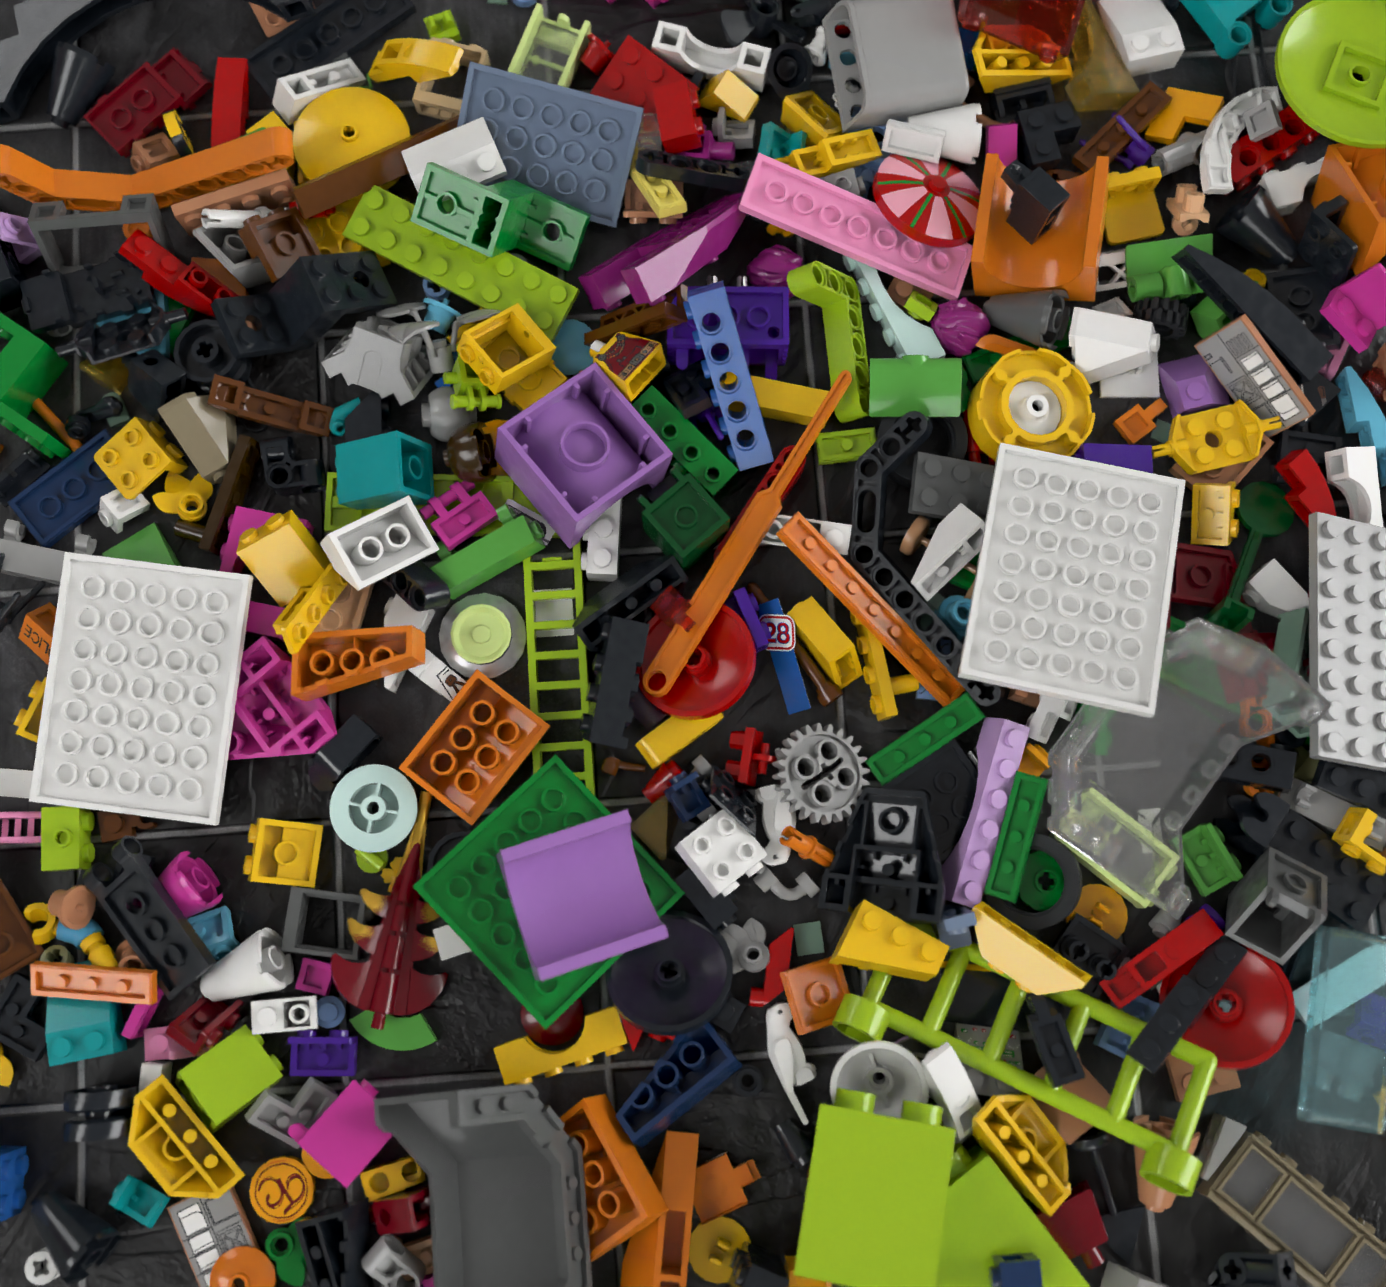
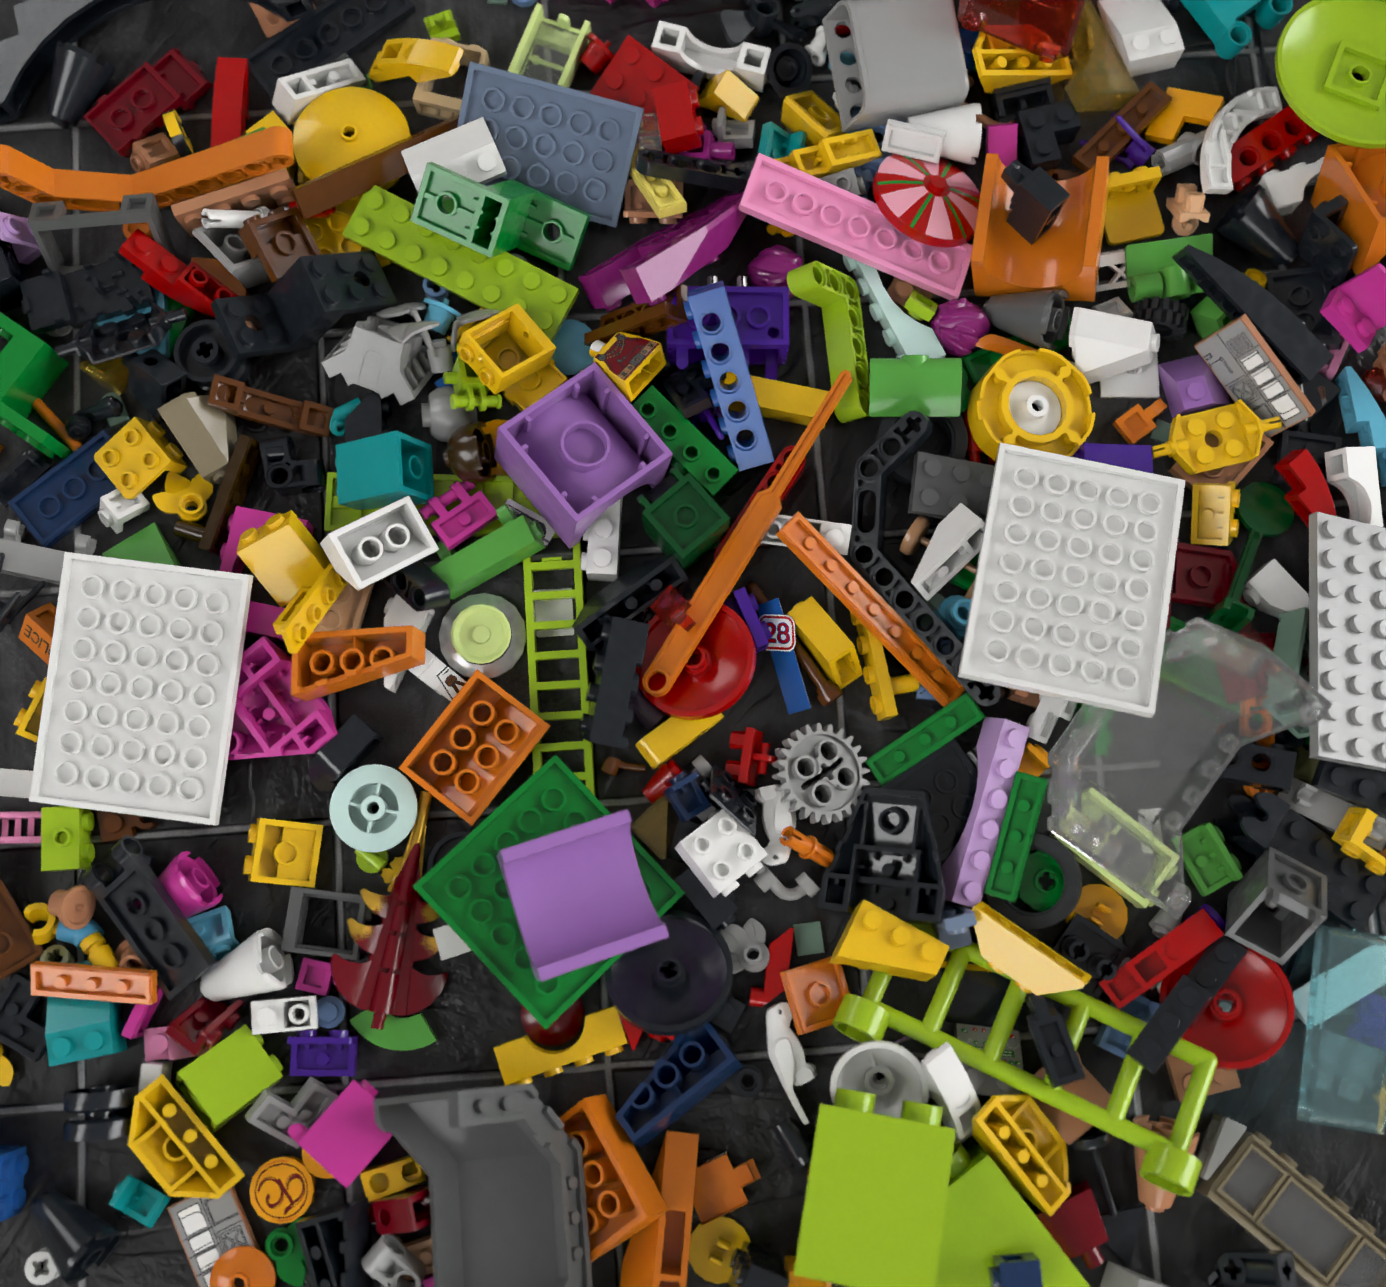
(844, 445): lime plate -> none
(1262, 120): light grey tile -> none

